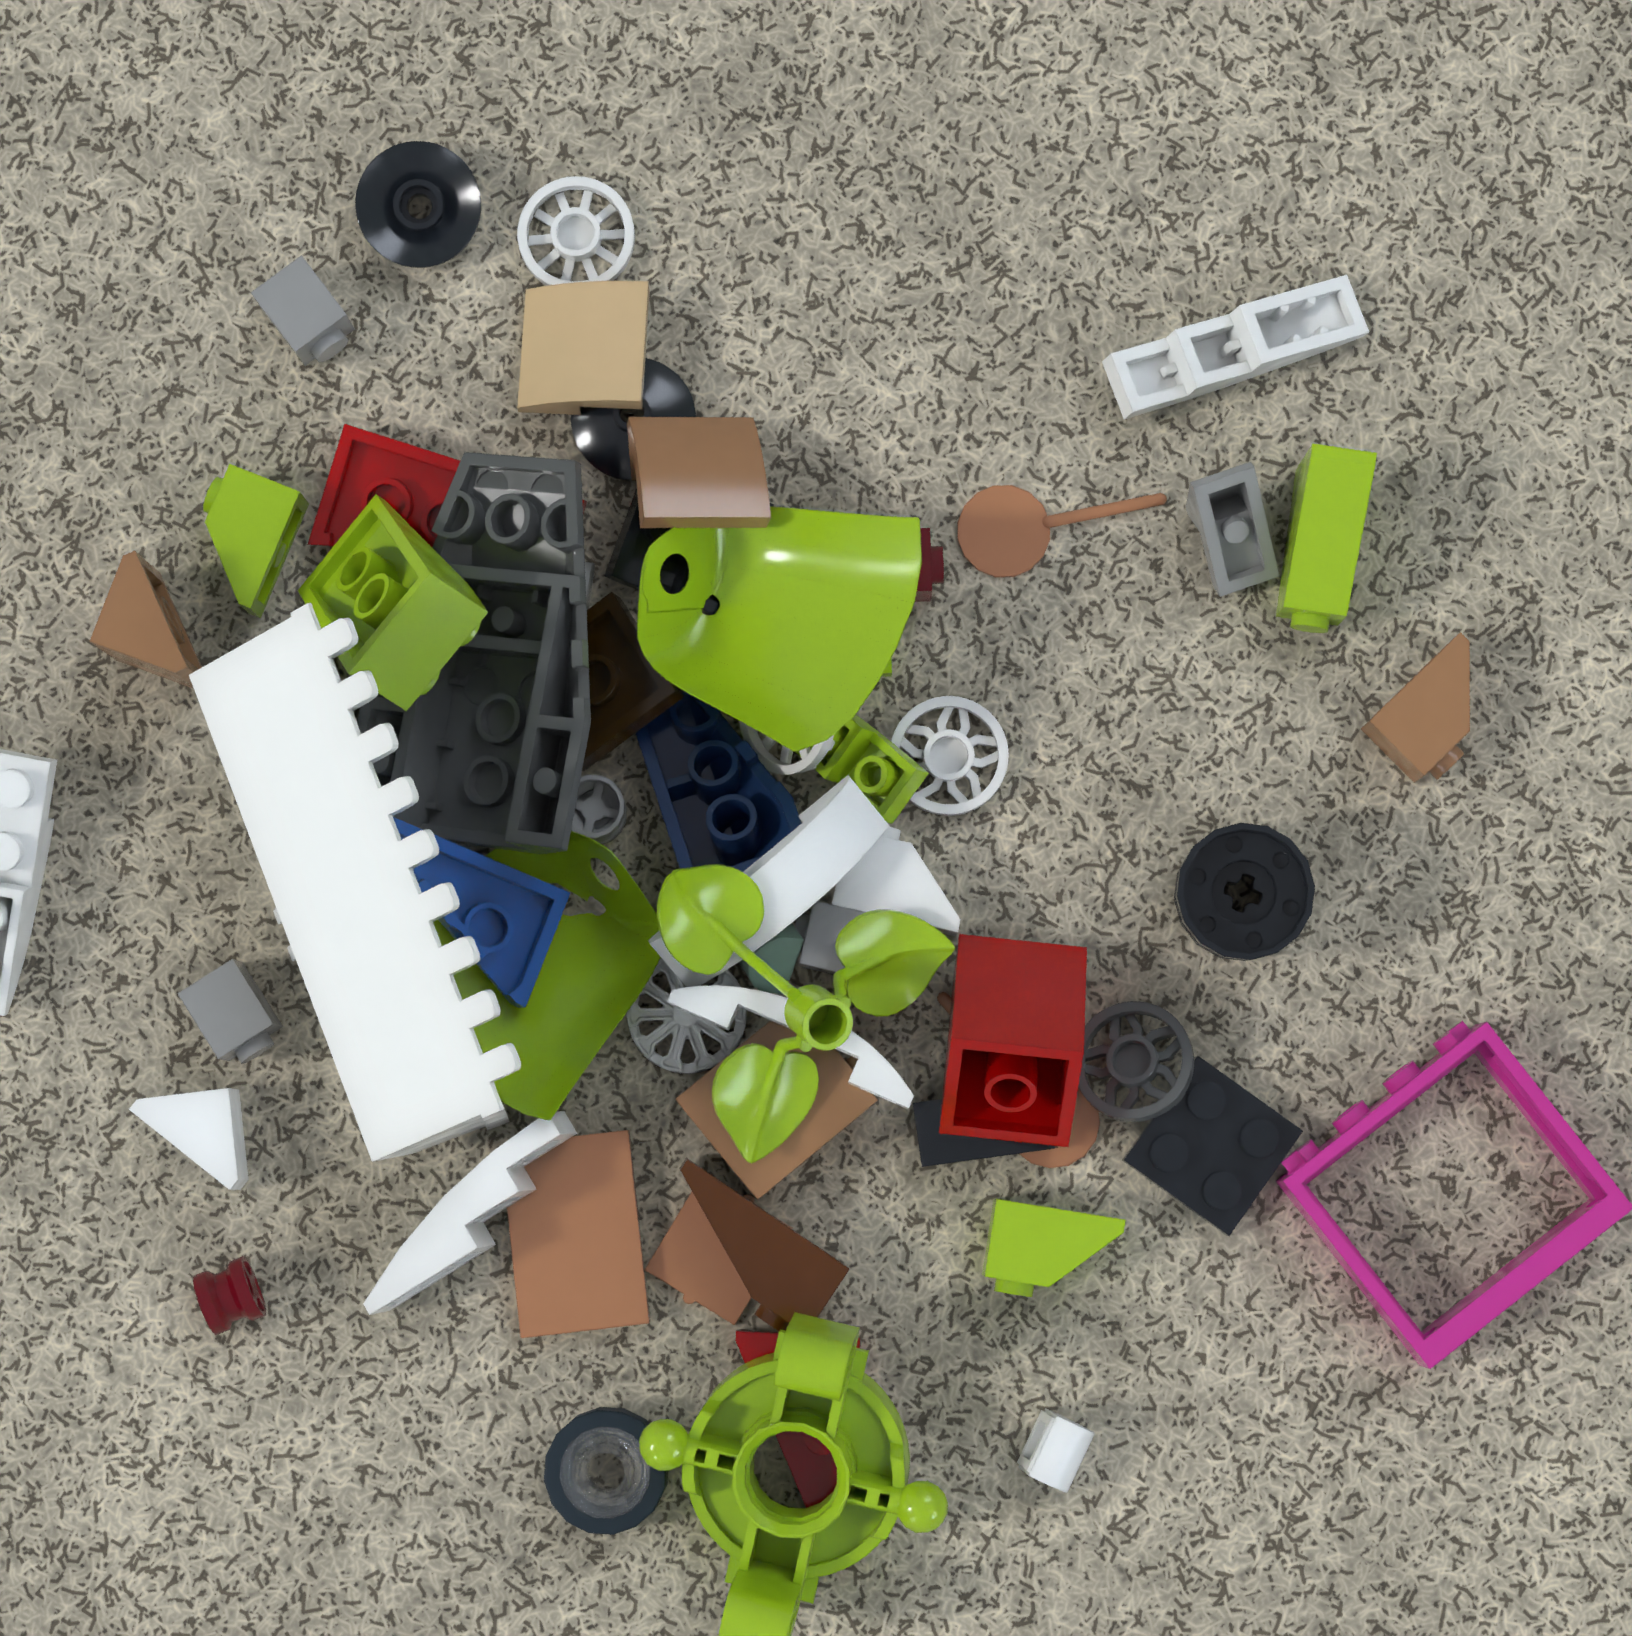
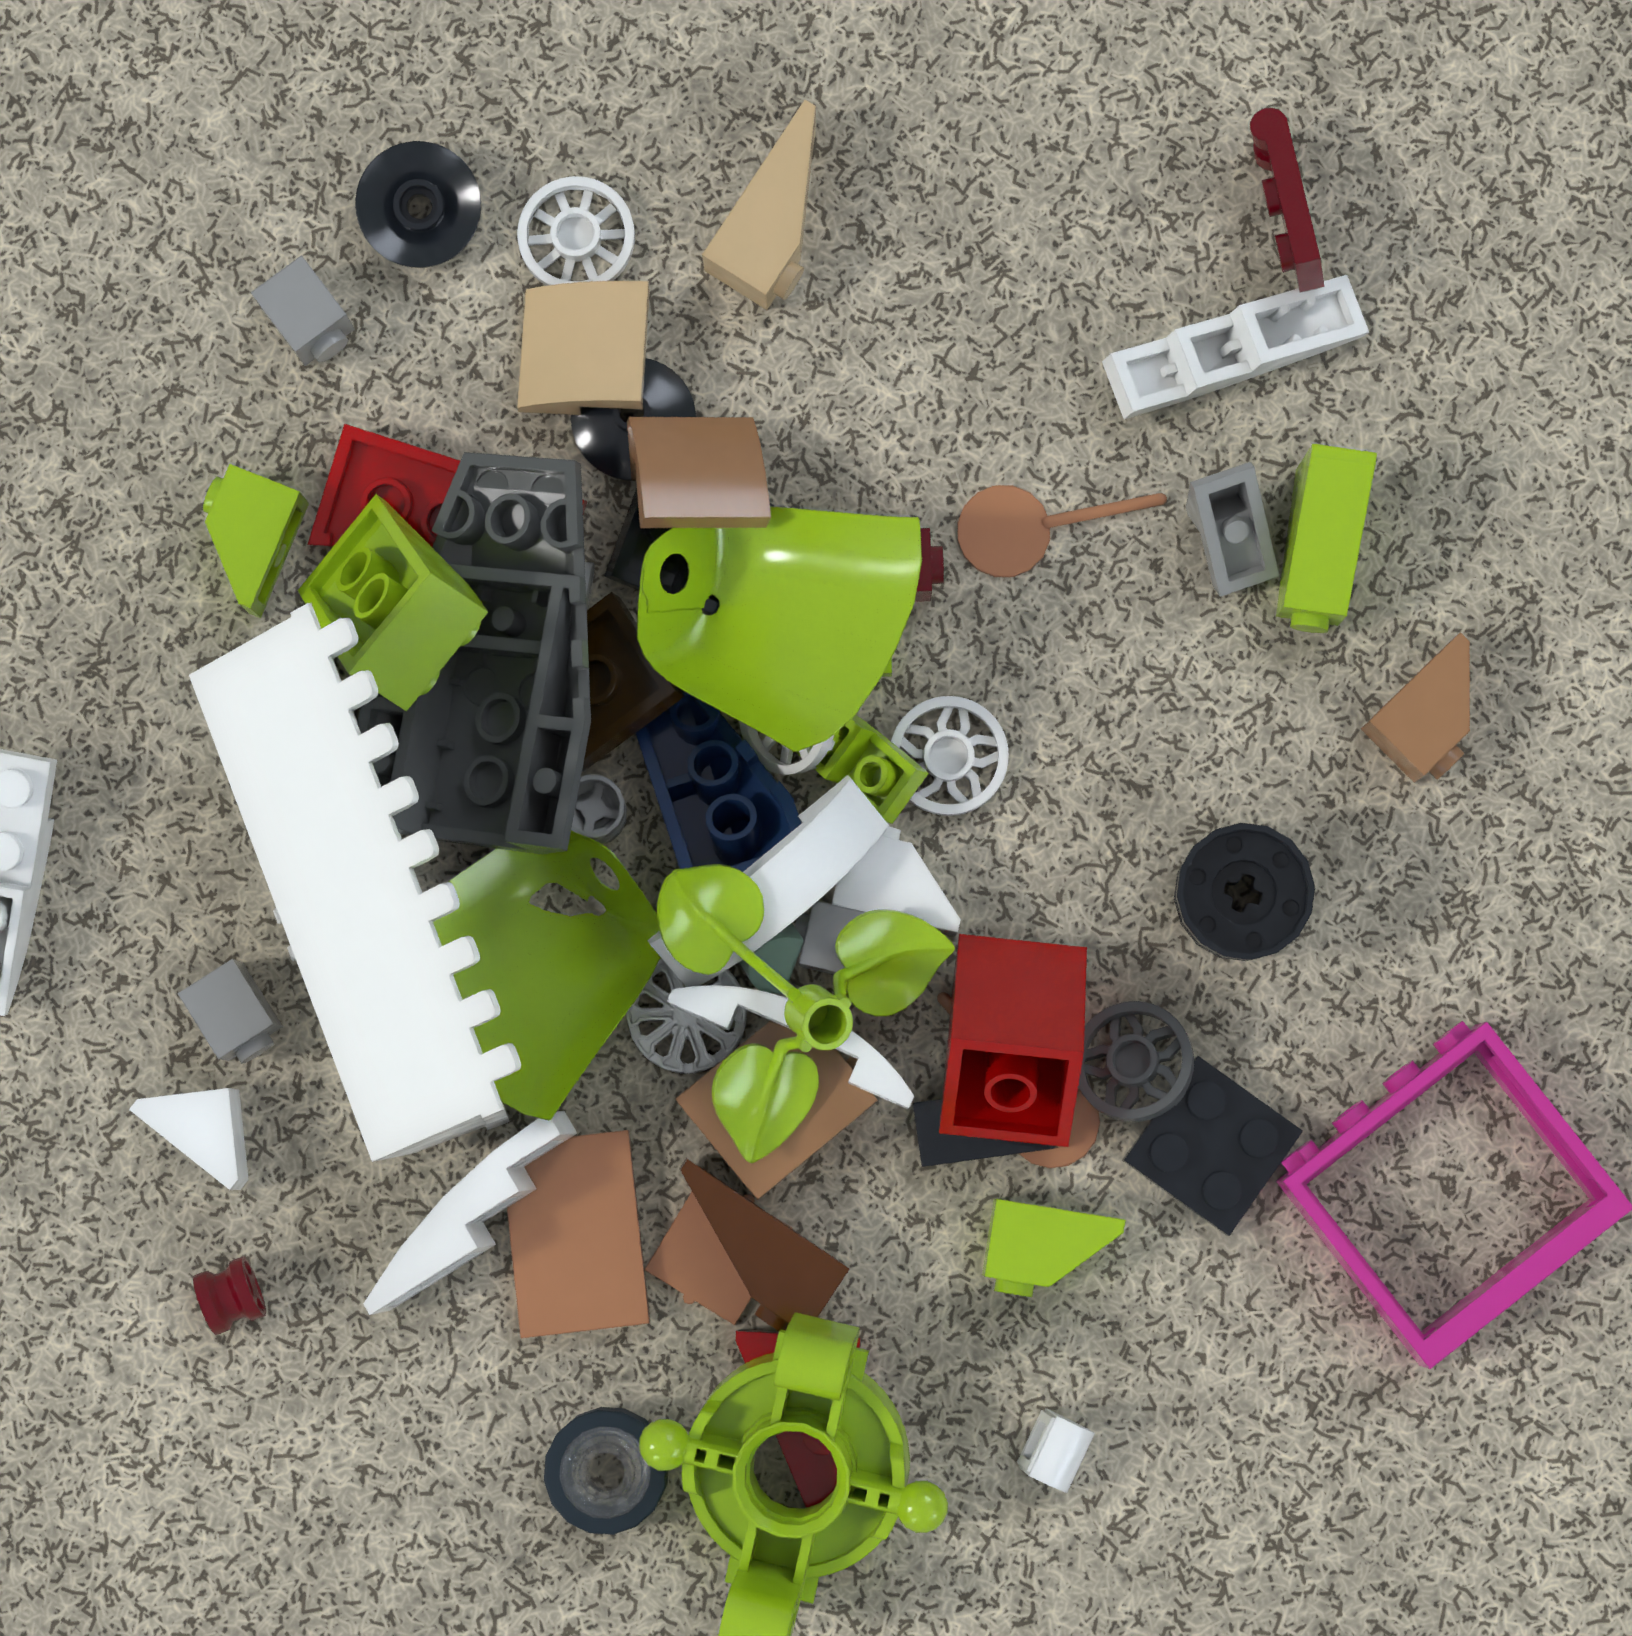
(143, 624): medium nougat slope -> none
(499, 907): blue wing -> none
(764, 232): none -> tan slope
(1286, 197): none -> dark red plate

